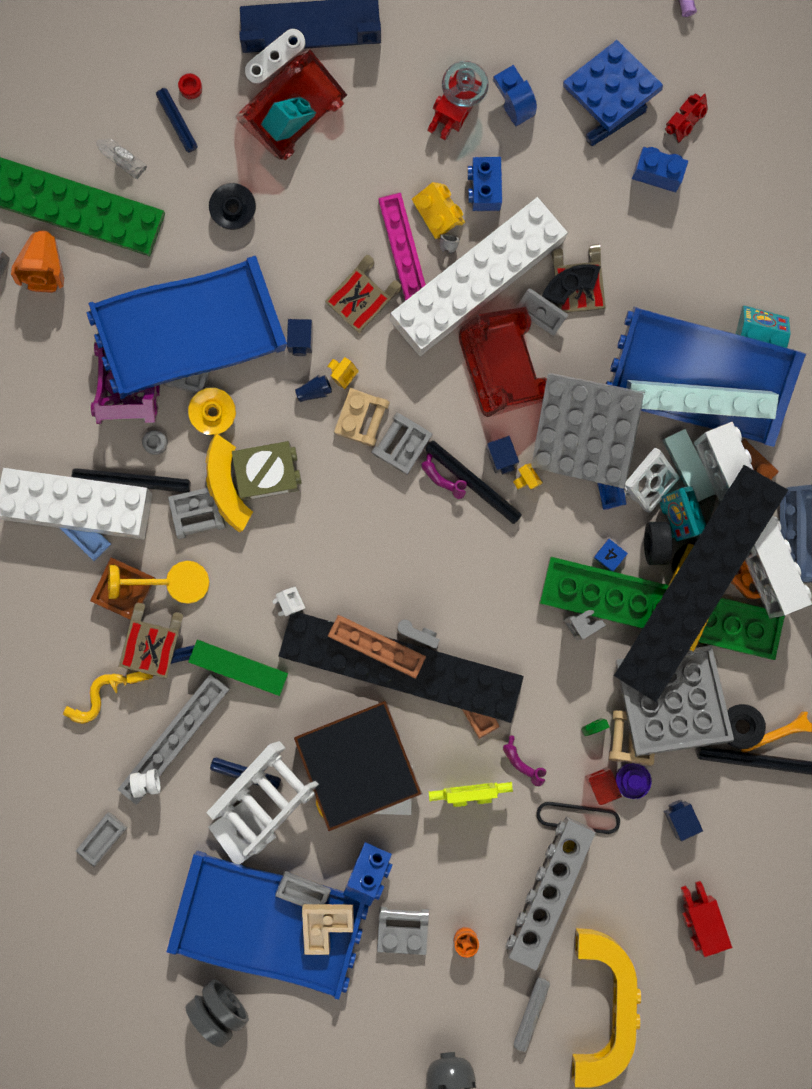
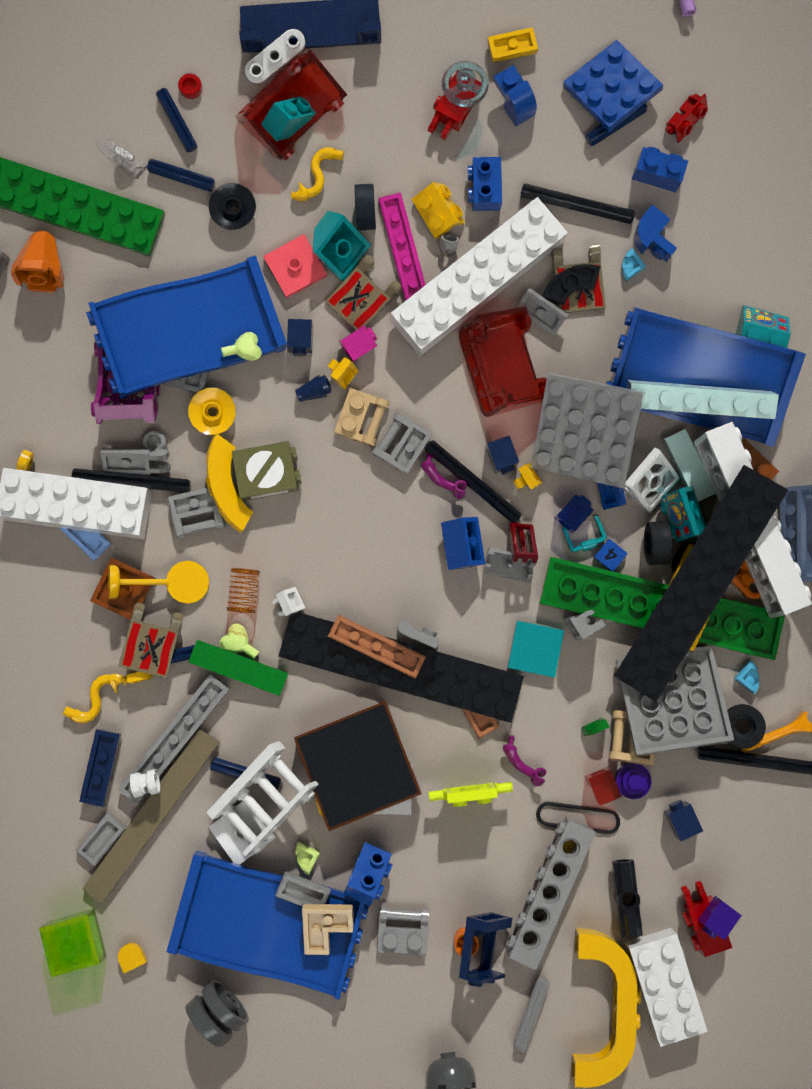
(25, 460): none -> yellow tile
(72, 942): none -> clear neon green brick
(100, 767): none -> dark blue plate
(131, 957): none -> yellow tile
(135, 460): none -> light grey hinge
(150, 816): none -> dark tan tile
(181, 175): none -> dark blue axle
(237, 641): none -> yellowish green rock
(244, 609): none -> clear orange piece
(245, 347): none -> yellowish green rock
(295, 266): none -> coral plate
(303, 193): none -> yellow animal
(306, 857): none -> yellowish green tile
(338, 244): none -> teal slope
(358, 343): none -> dark pink brick
(365, 207): none -> black wheel
(462, 544): none -> blue brick
(486, 925): none -> dark blue window
(501, 564): none -> light grey hinge
(512, 44): none -> yellow plate
(524, 555): none -> dark red tile
(535, 649): none -> teal tile
(574, 513): none -> clear blue brick
(578, 203): none -> black axle
(589, 544): none -> teal piece
(628, 913): none -> black piece
(632, 265): none -> medium azure tile
(648, 234): none -> blue brick
(666, 987): none -> white brick
(719, 918): none -> dark purple brick
(749, 677): none -> medium azure tile

